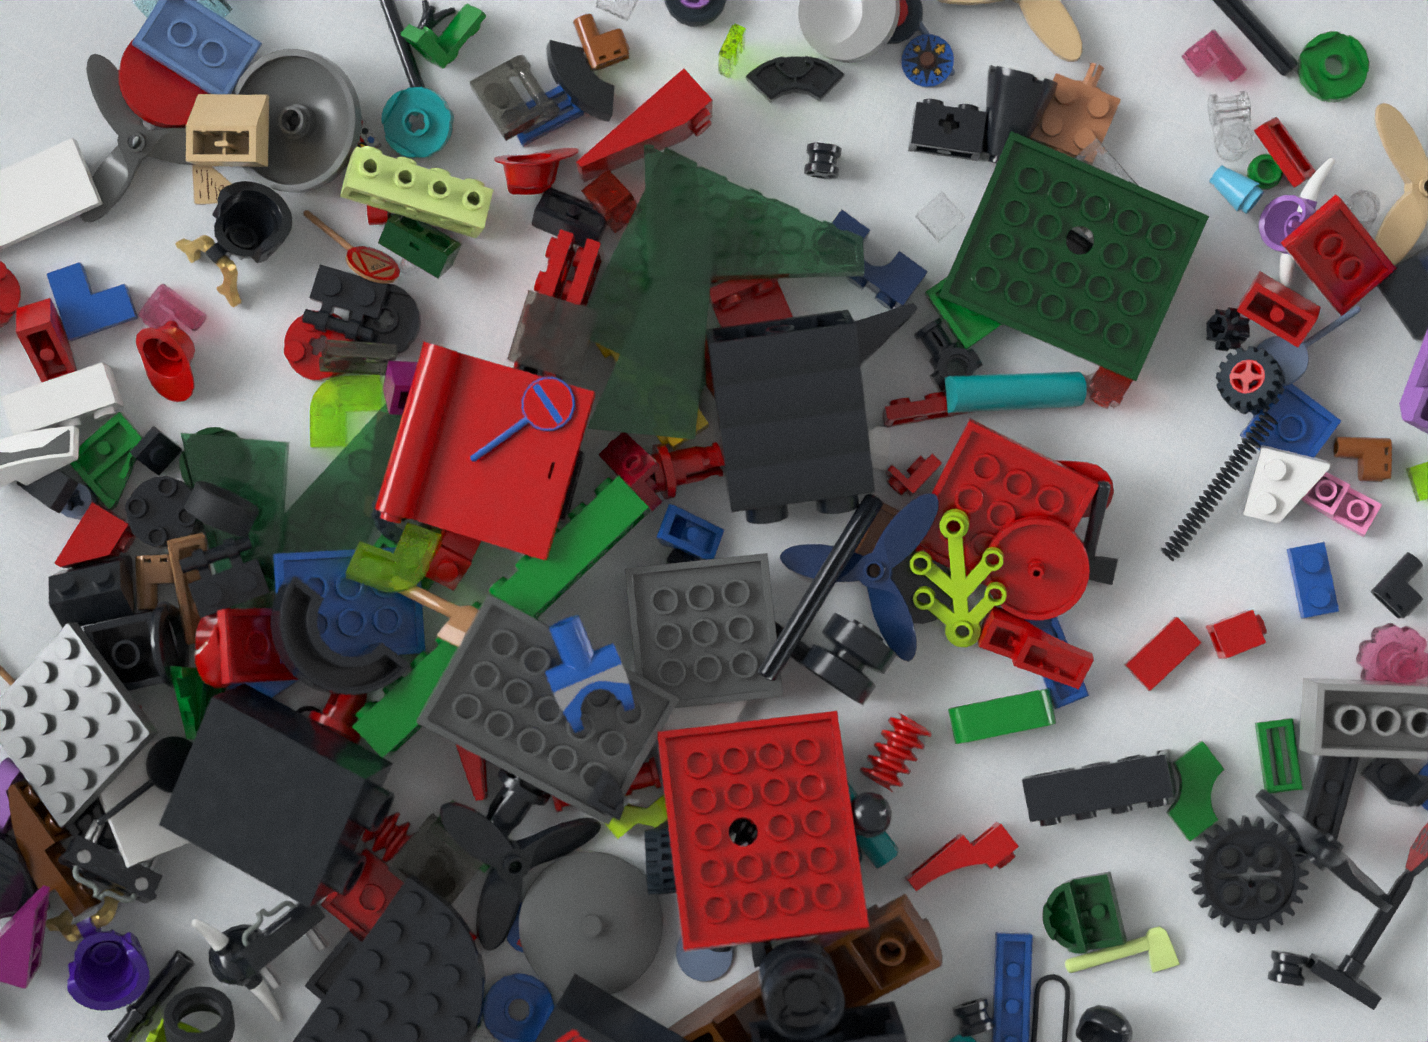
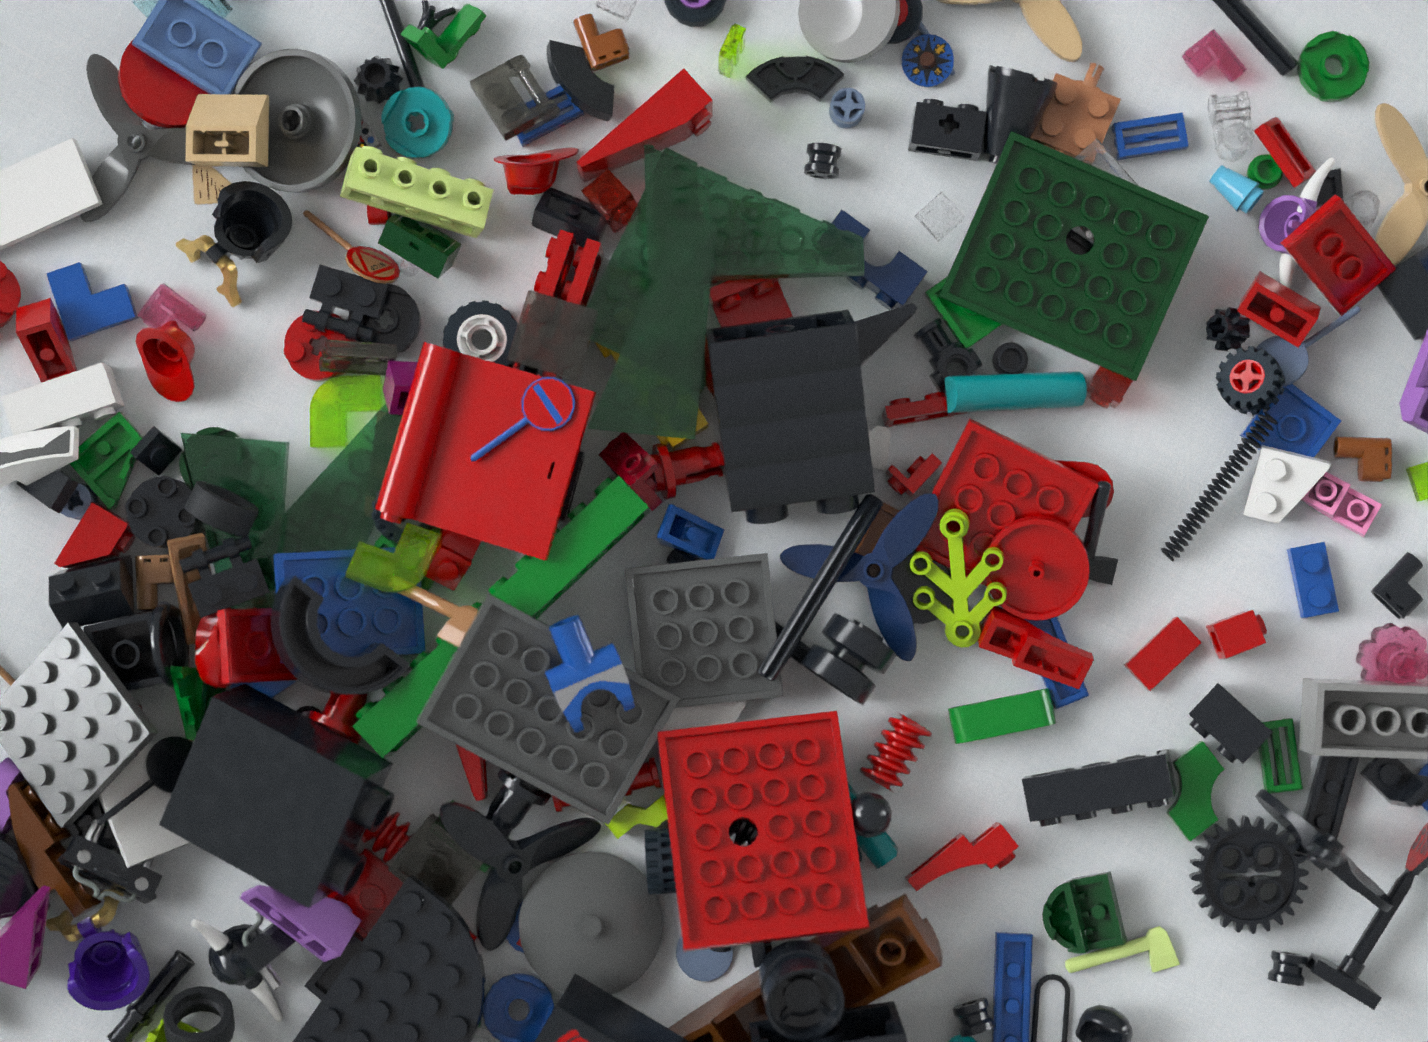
(320, 929): none -> medium lavender slope
(378, 79): none -> black piece
(478, 318): none -> wheel
(607, 796): black tile -> none
(848, 100): none -> sand blue wheel
(1010, 359): none -> black plate
(1120, 141): none -> blue tile
(1229, 724): none -> black brick
(1331, 186): none -> black tile

